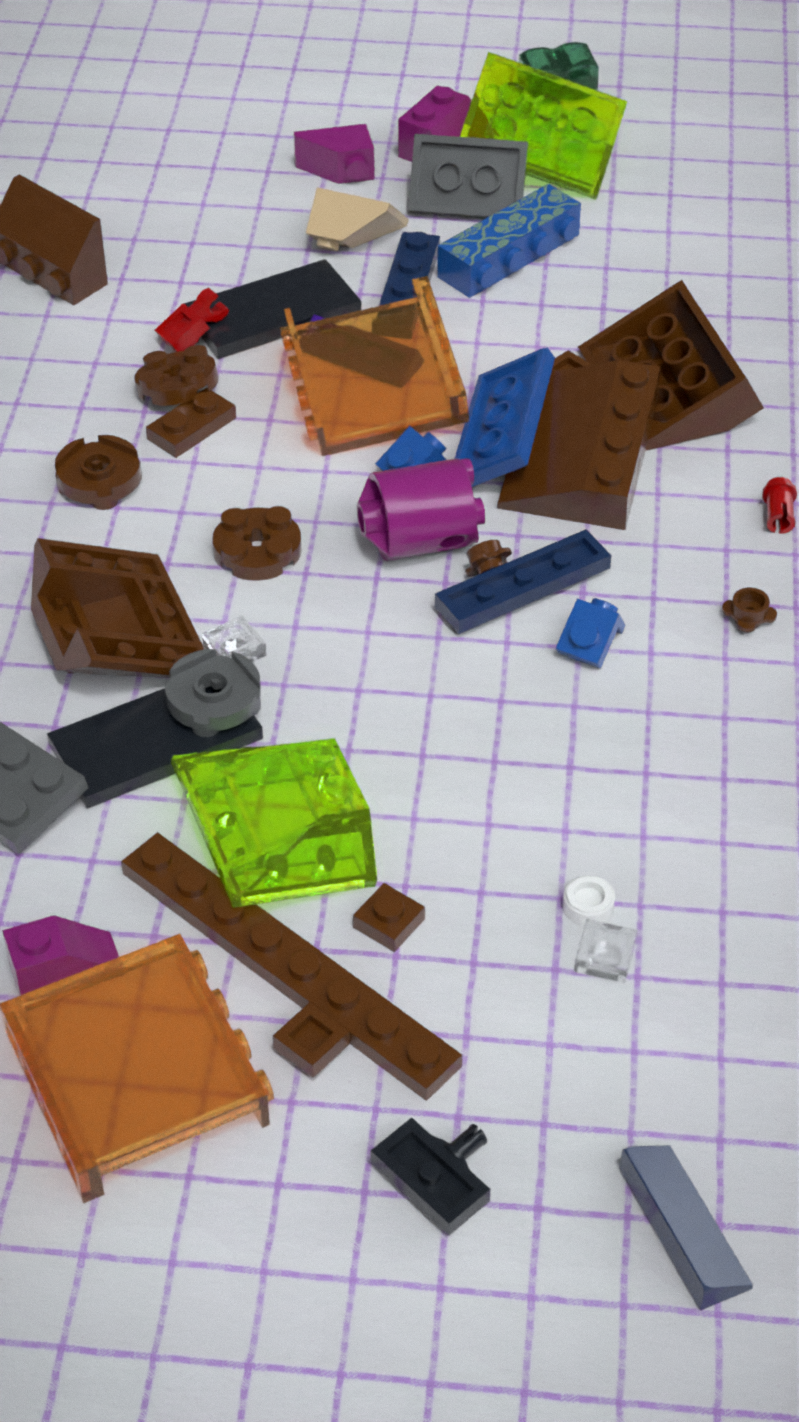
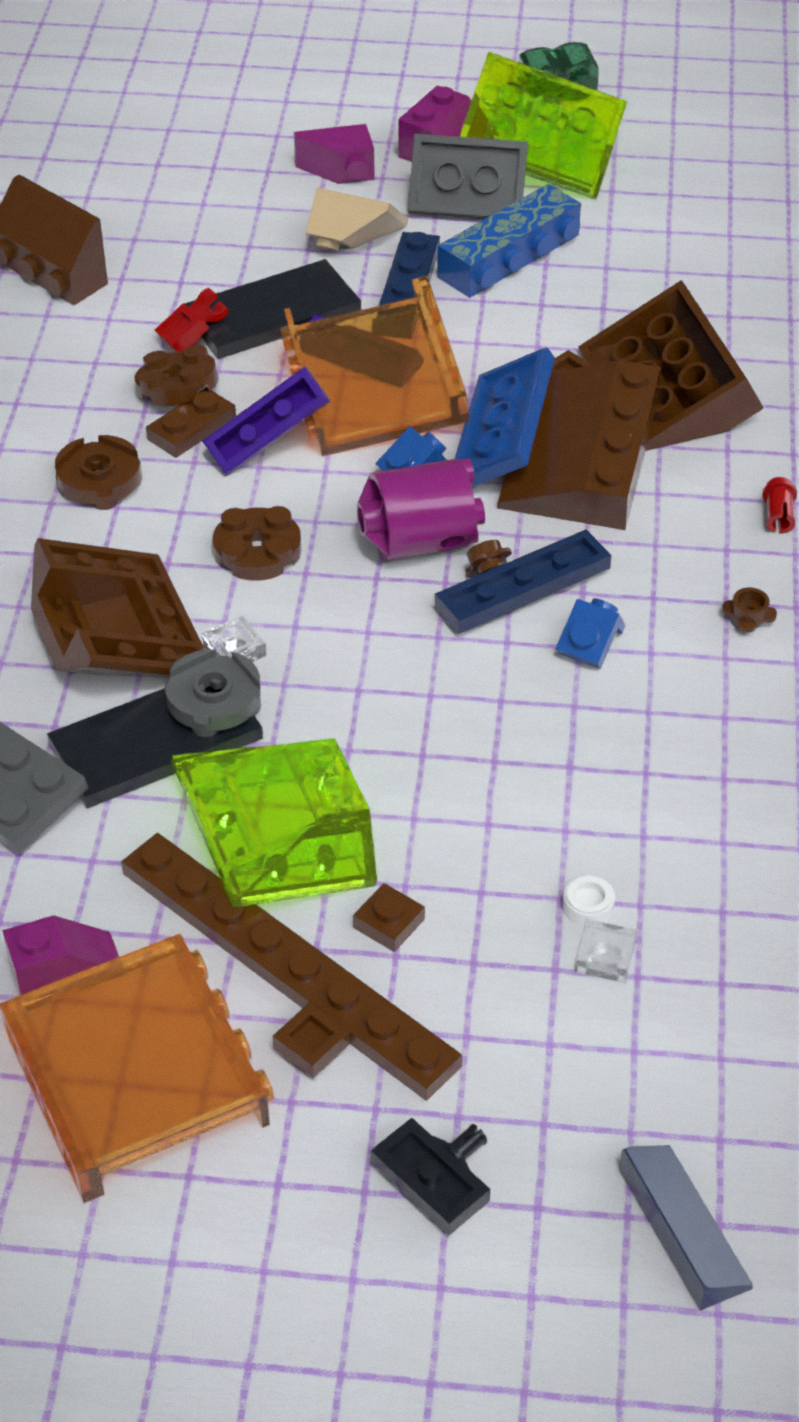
(266, 421): none -> dark purple slope

